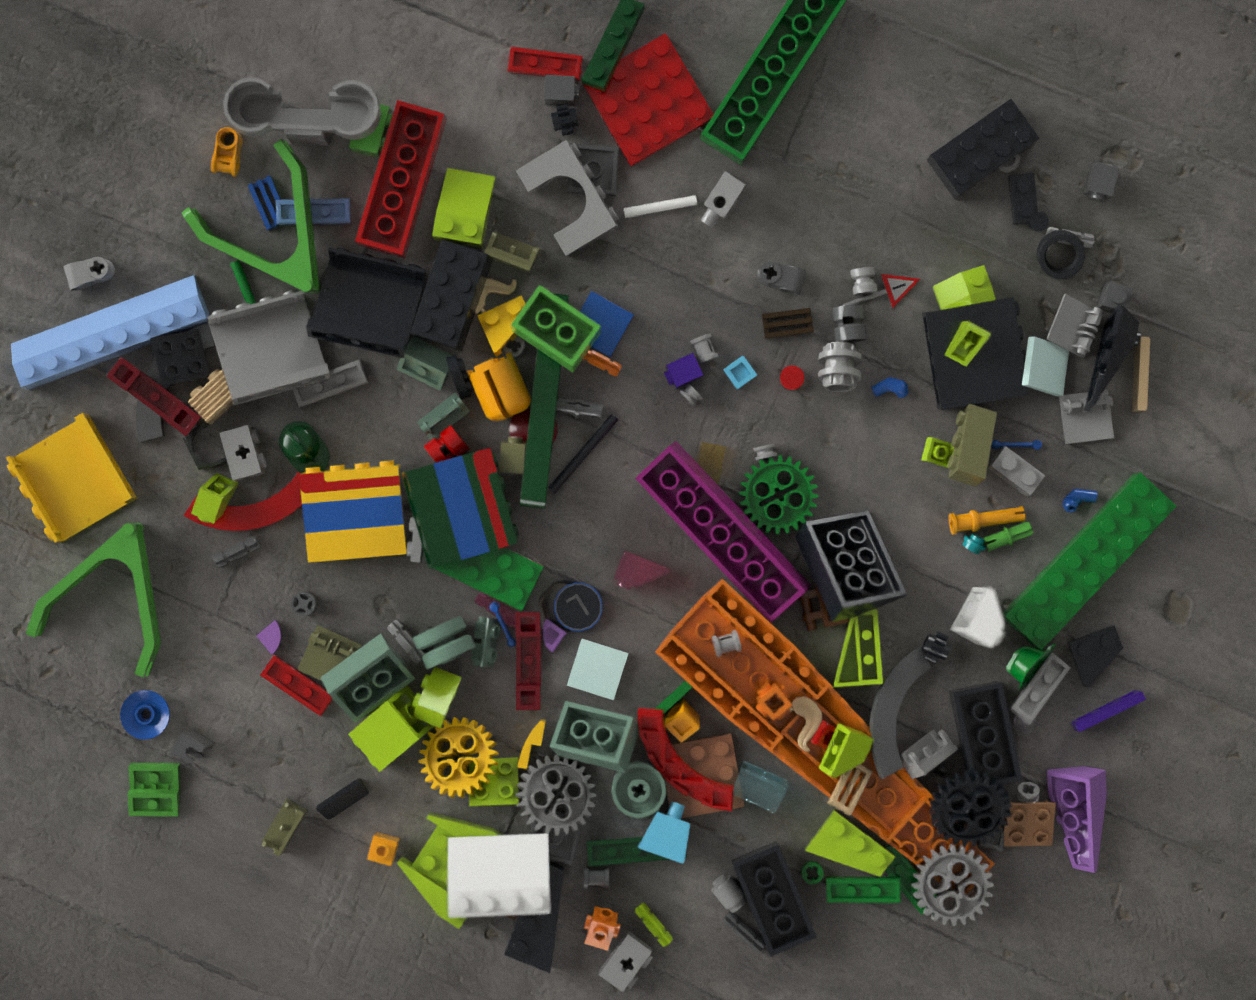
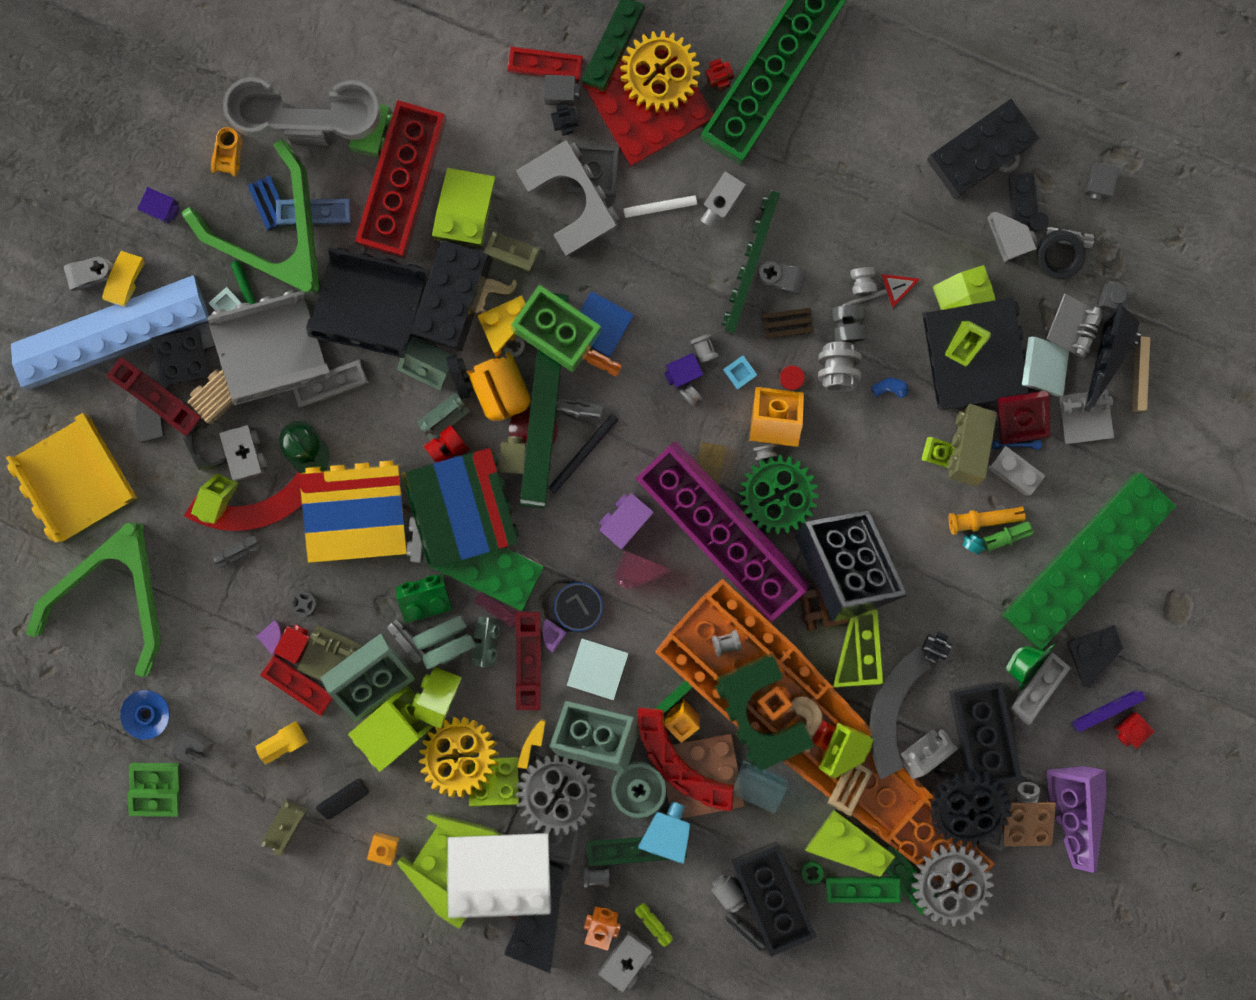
(121, 279): none -> yellow slope
(159, 206): none -> dark purple brick
(225, 300): none -> light aqua plate
(285, 740): none -> yellow piece
(293, 643): none -> red brick
(423, 598): none -> green bracket
(494, 607): blue hinge -> none
(625, 520): none -> medium lavender brick
(645, 55): none -> yellow gear
(719, 74): none -> red gear
(753, 252): none -> dark green plate
(764, 748): none -> dark green arch
(777, 416): none -> light orange slope
(980, 618): white slope -> none
(1011, 236): none -> light grey slope
(1024, 417): none -> dark red plate
(1076, 497): blue arm -> none
(1133, 730): none -> red brick

